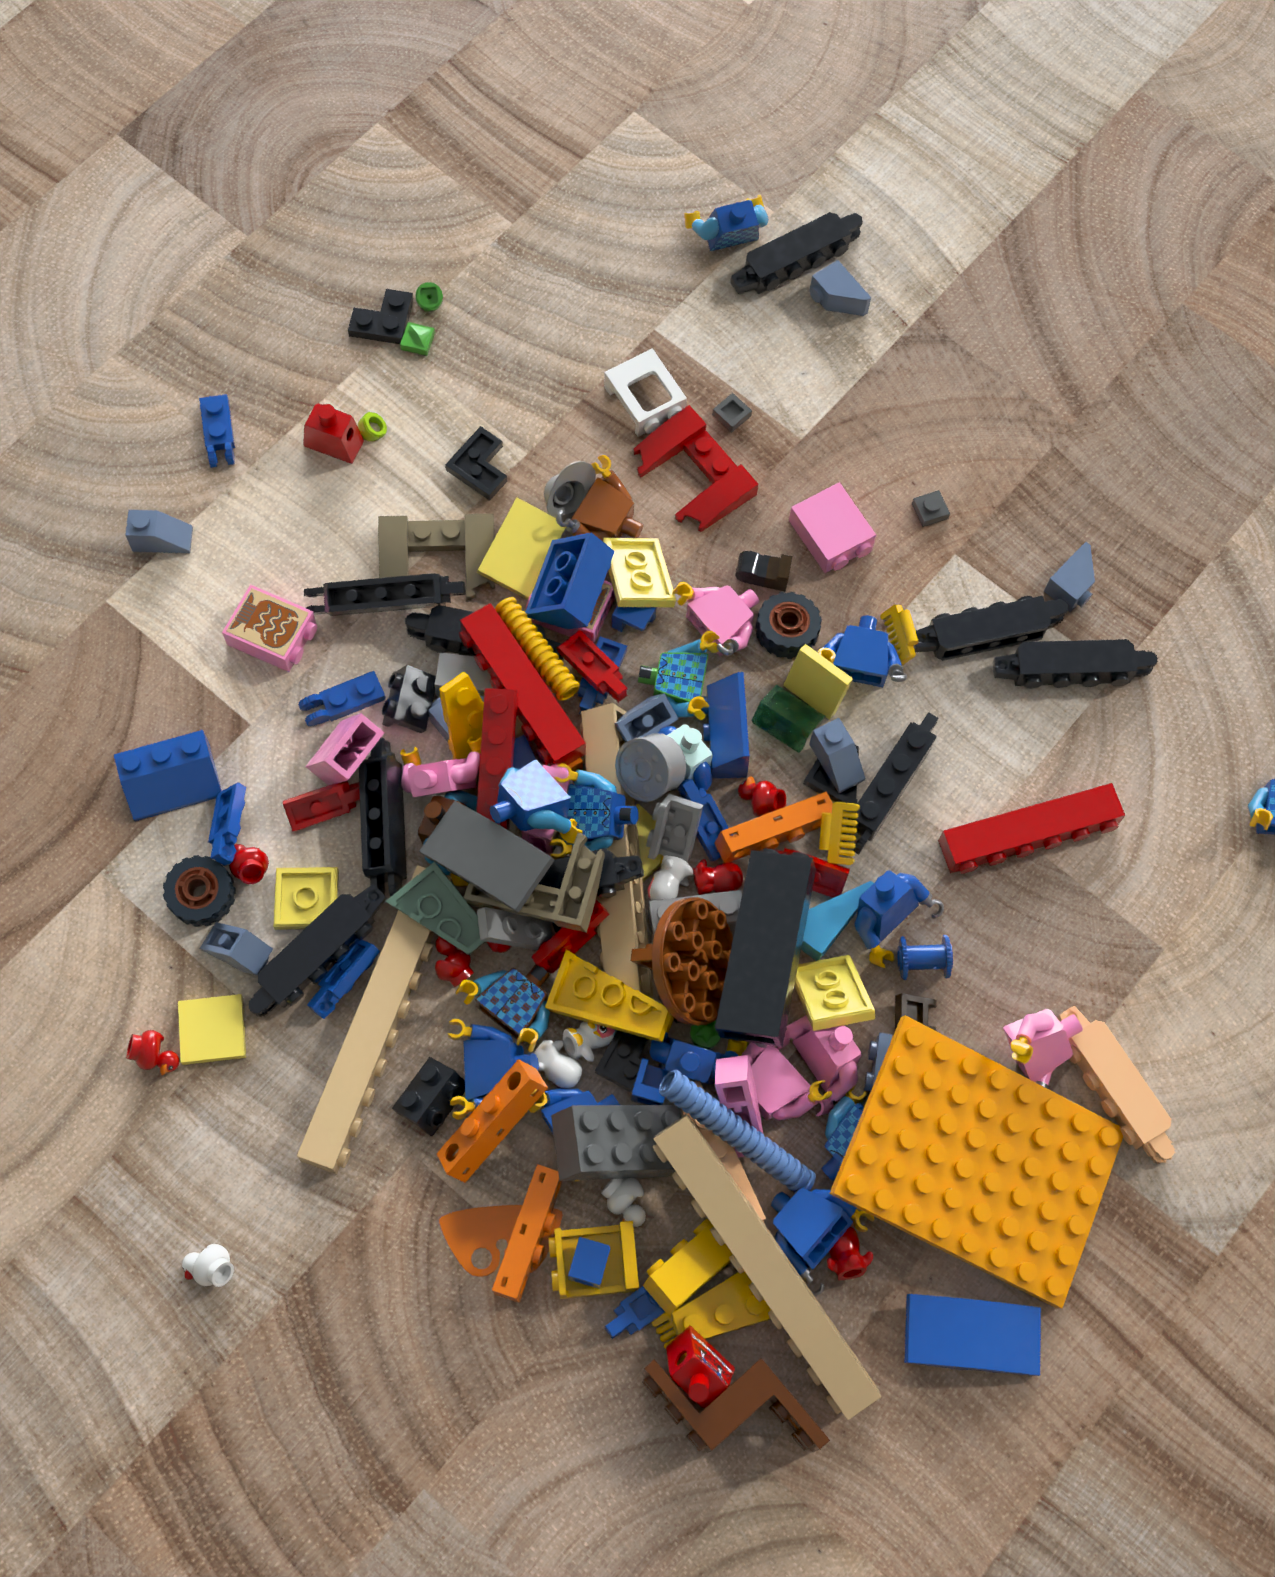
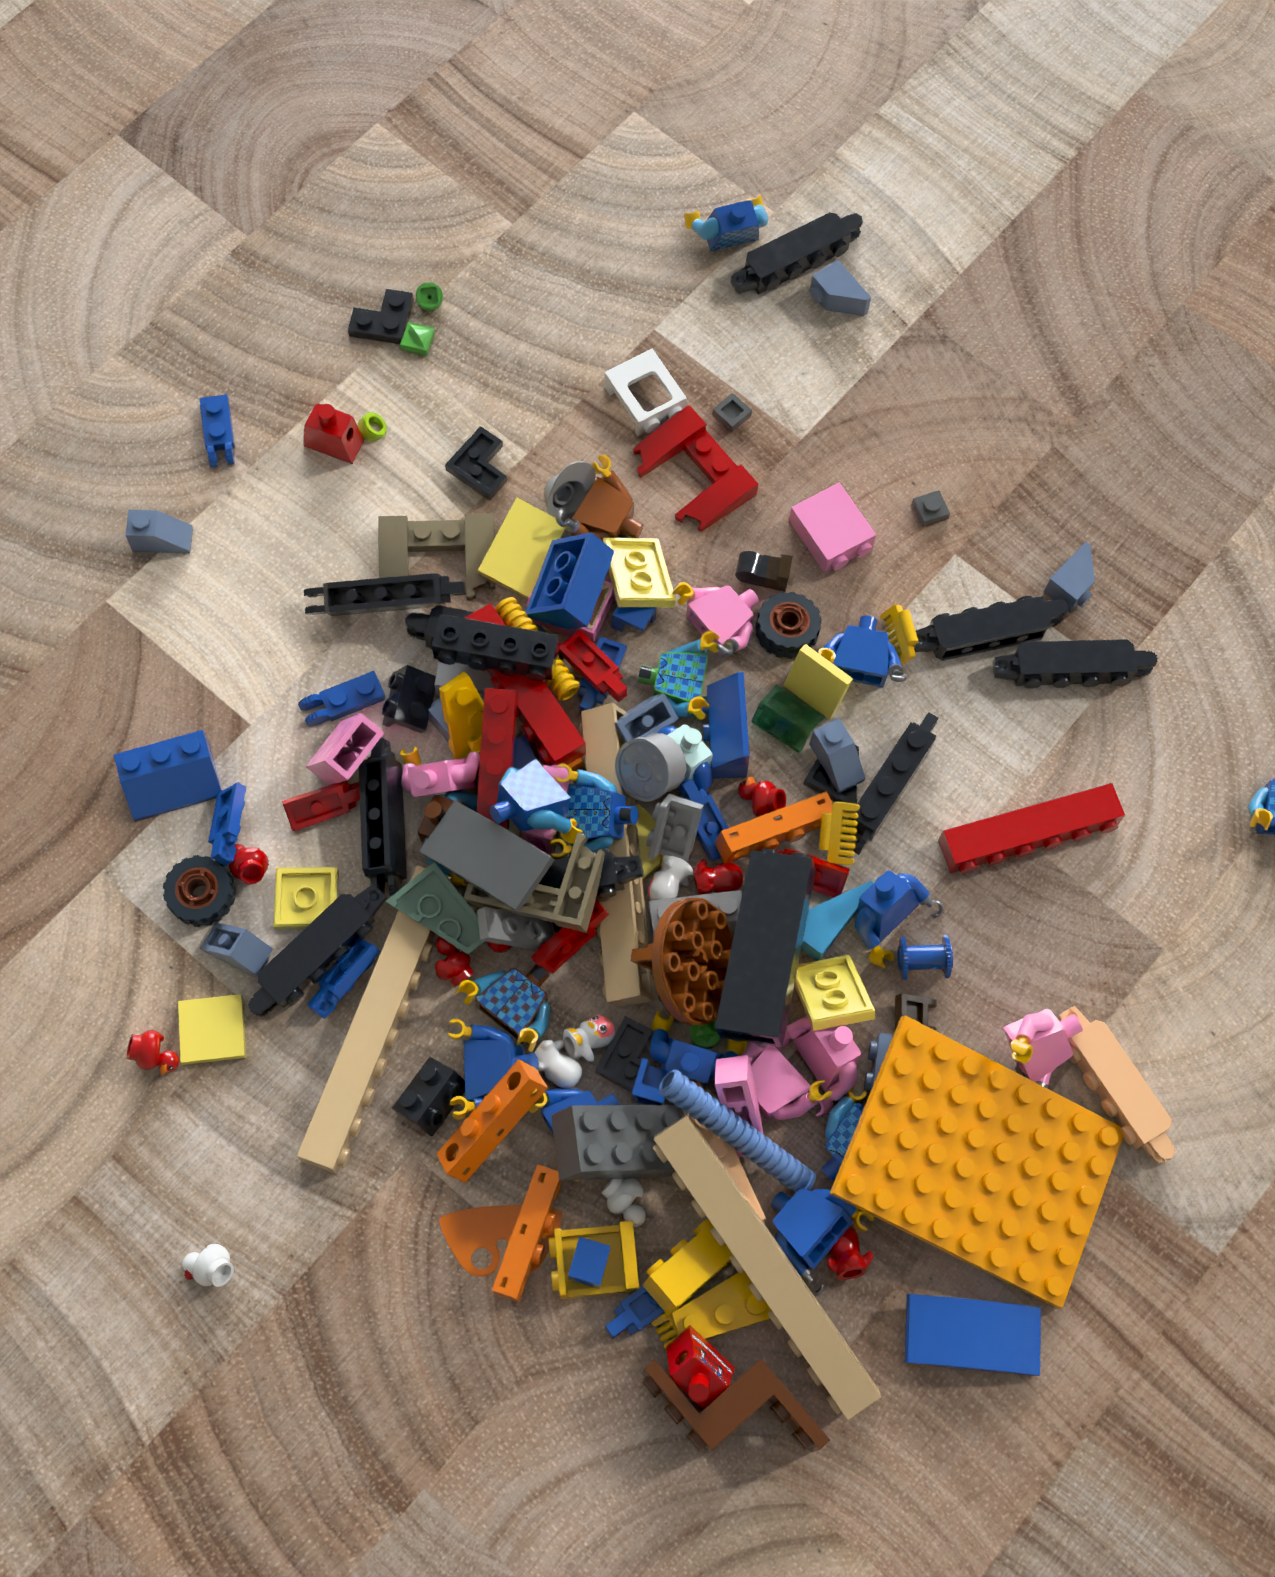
(270, 628): brick -> none
(495, 647): none -> black brick
(601, 999): yellow wing -> none

